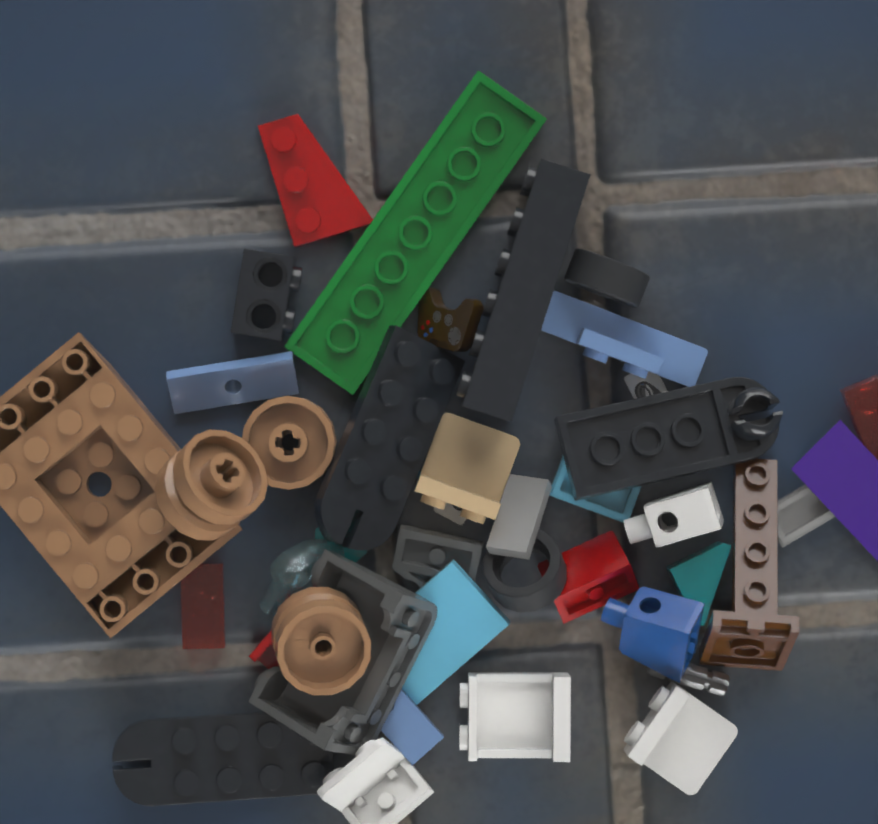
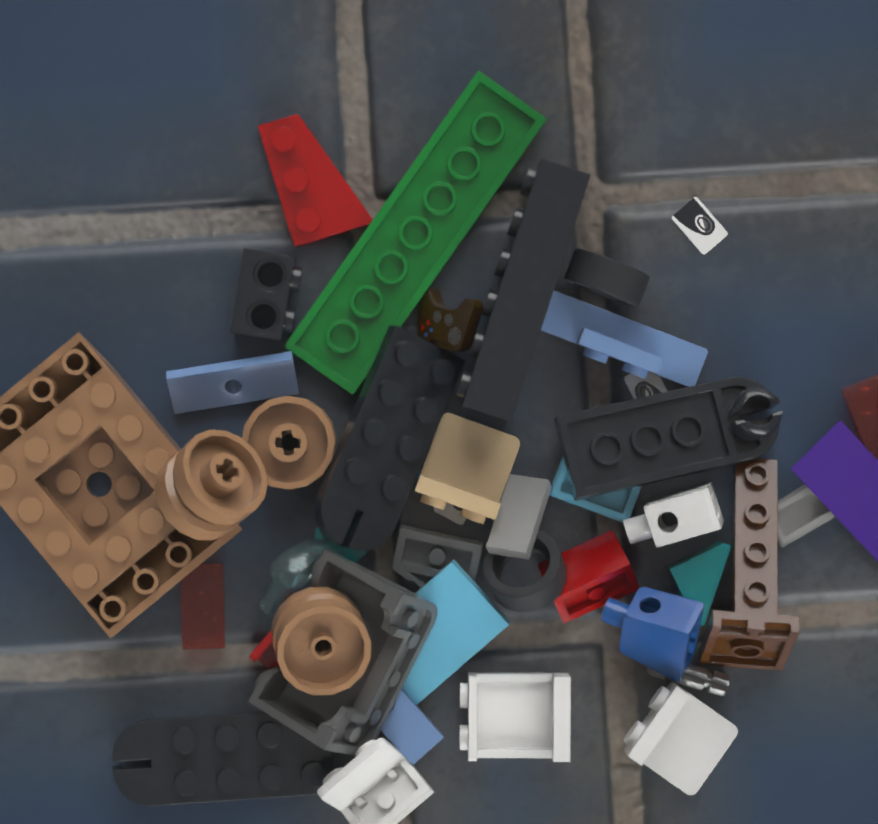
(699, 225): none -> sticker

